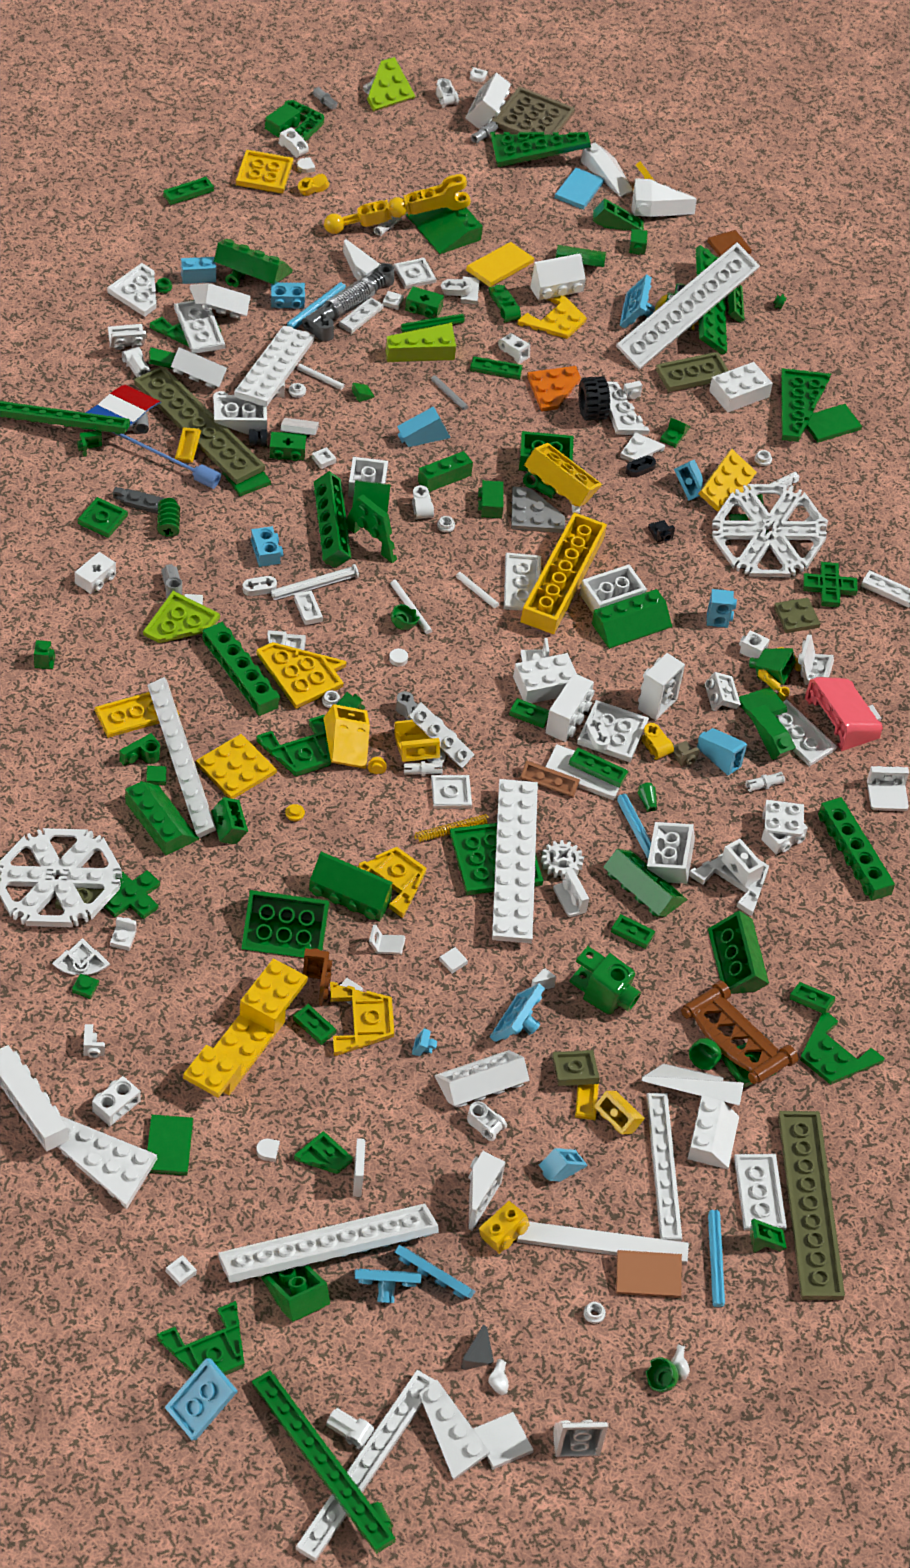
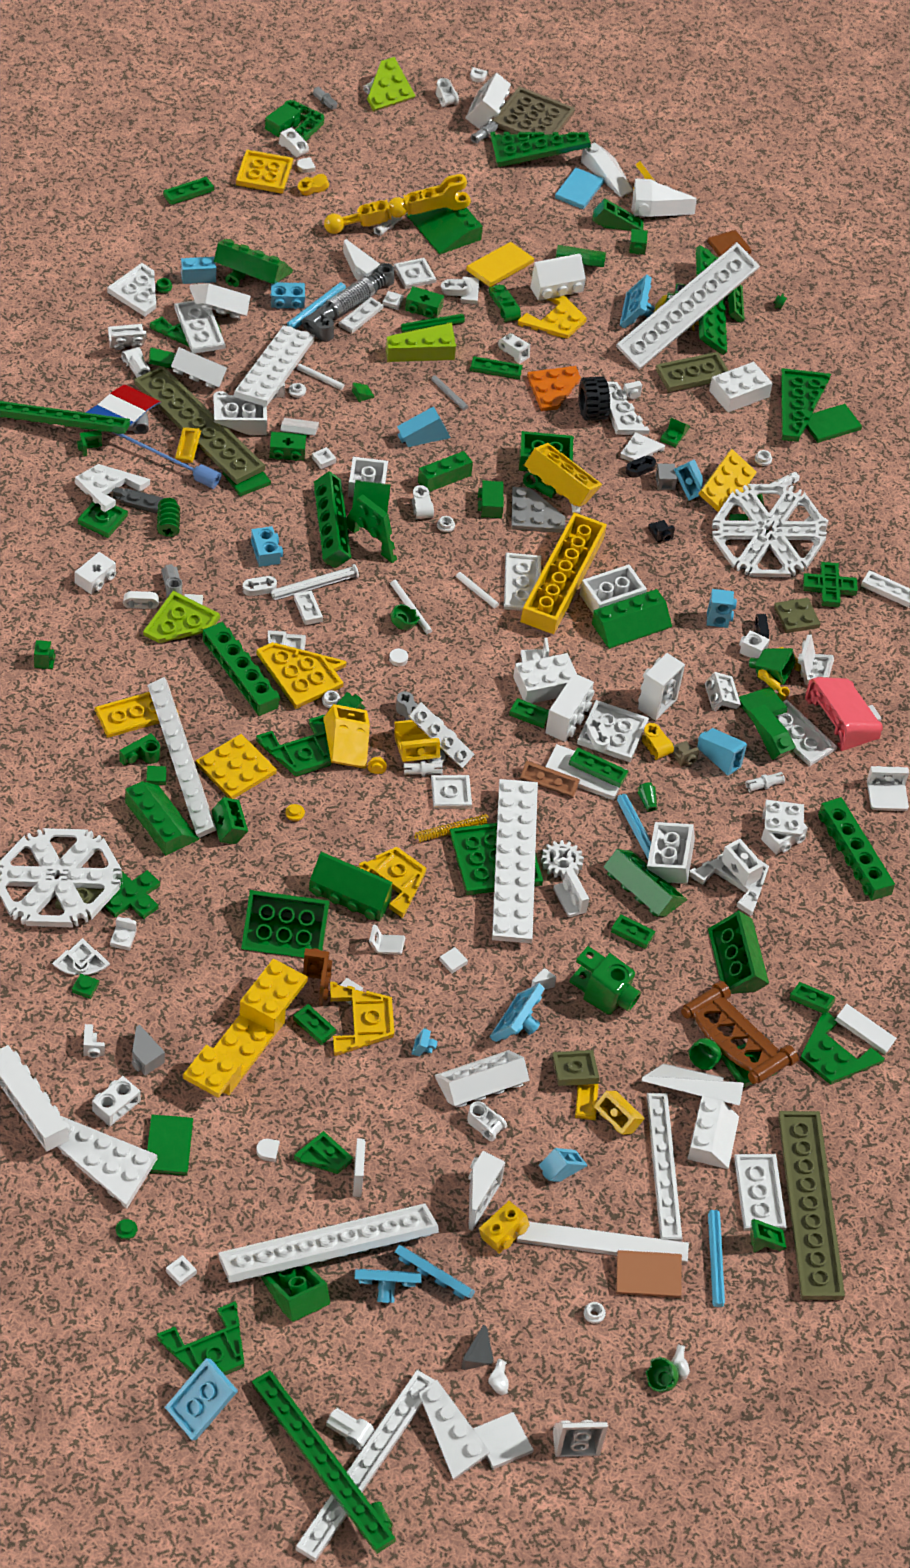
(102, 480): none -> white wing
(126, 1229): none -> green plate
(141, 600): none -> white beam
(146, 1052): none -> light grey slope
(253, 437): black wheel -> none
(666, 477): none -> light grey brick
(762, 625): none -> black beam
(865, 1029): none -> white tile

